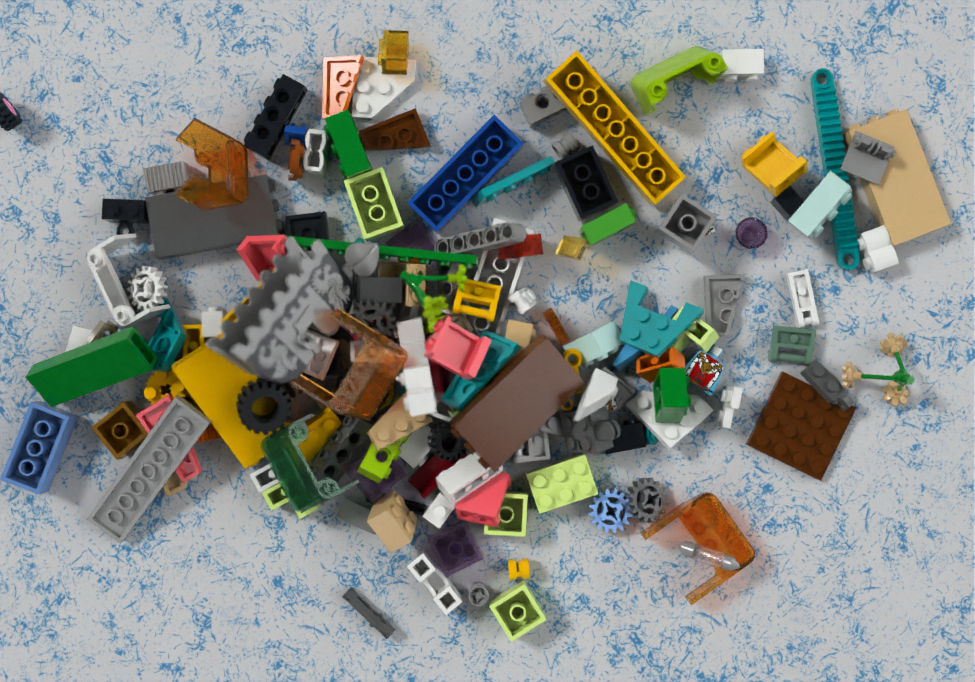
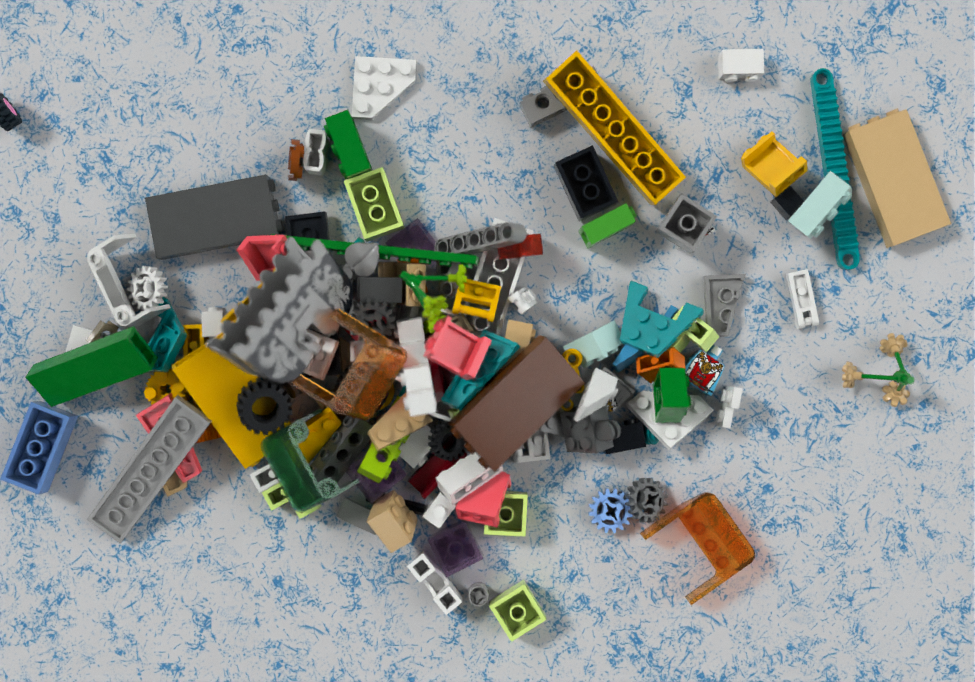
(121, 430): pearl gold brick -> none
(125, 212): black brick -> none
(166, 177): light grey brick -> none
(226, 166): clear orange windscreen -> none
(287, 110): black brick -> none
(293, 132): blue tile -> none
(339, 82): wing -> none
(373, 617): dark grey pin -> none
(394, 52): clear yellow brick -> none
(398, 132): reddish brown wing -> none
(465, 174): blue brick -> none
(509, 183): teal wing -> none
(523, 566): yellow wheel -> none
(556, 326): clear orange beam -> none
(561, 482): yellowish green brick -> none
(567, 145): light grey wheel -> none
(572, 247): clear yellow tile -> none
(651, 86): lime windscreen -> none
(708, 556): piece -> none
(751, 233): clear purple hair -> none
(792, 338): sand green plate -> none
(799, 426): reddish brown plate -> none
(827, 385): dark grey hinge -> none
(867, 157): light grey hinge -> none
(877, 249): white brick -> none

